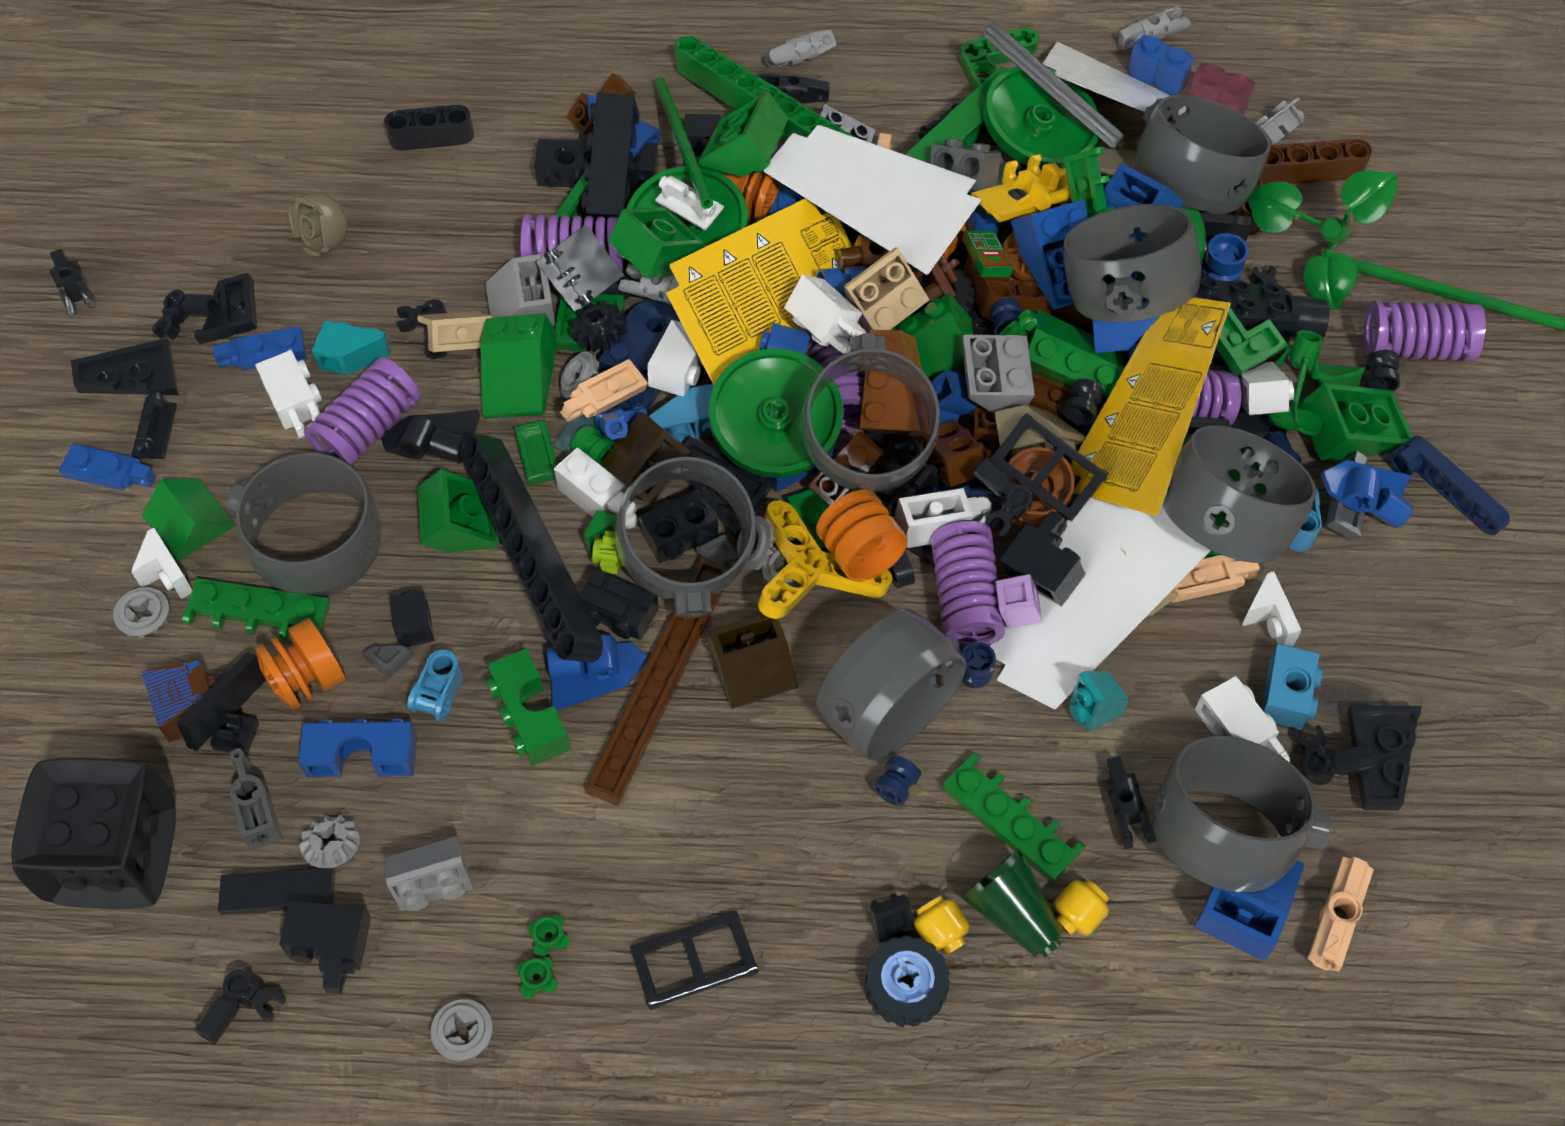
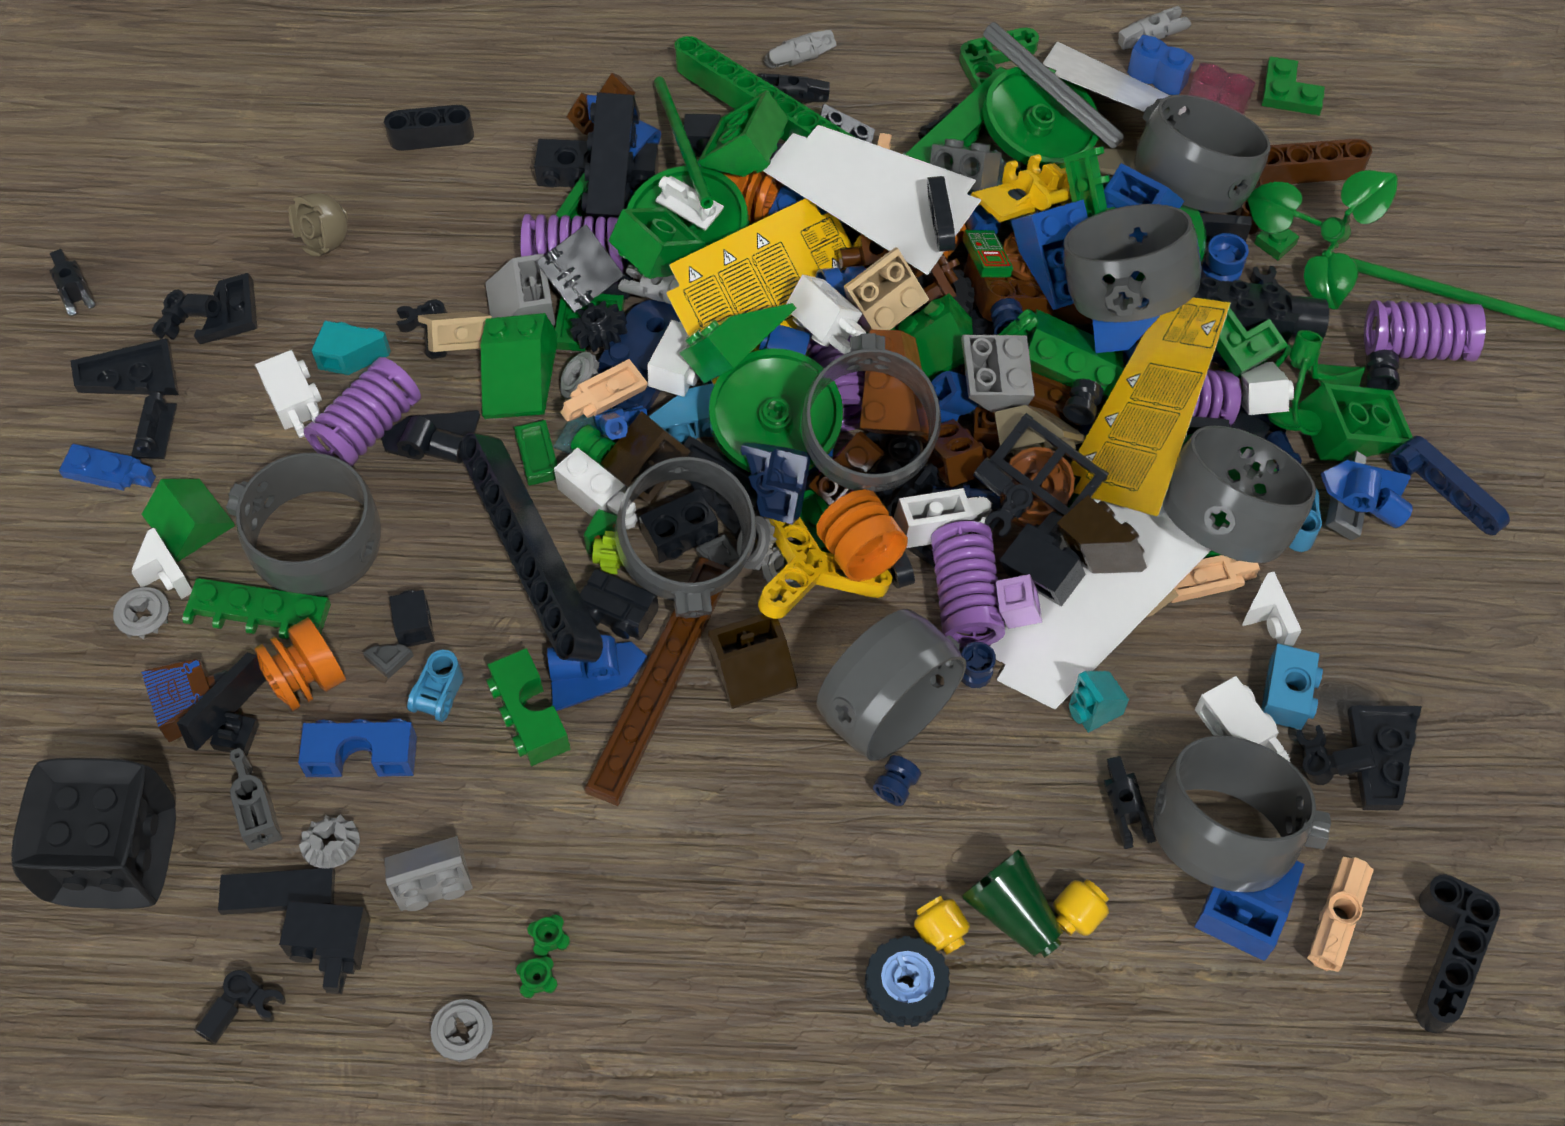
(256, 348): blue hinge -> none
(454, 515): green slope -> none
(686, 934): black window -> none
(725, 344): none -> green slope
(778, 479): none -> dark blue slope
(892, 917): black tile -> none
(941, 213): none -> black beam
(1011, 820): green hinge -> none
(1101, 539): none -> dark brown slope
(1276, 244): none -> green plate
(1285, 93): none -> green plate
(1285, 117): light grey hinge -> none
(1452, 957): none -> black beam

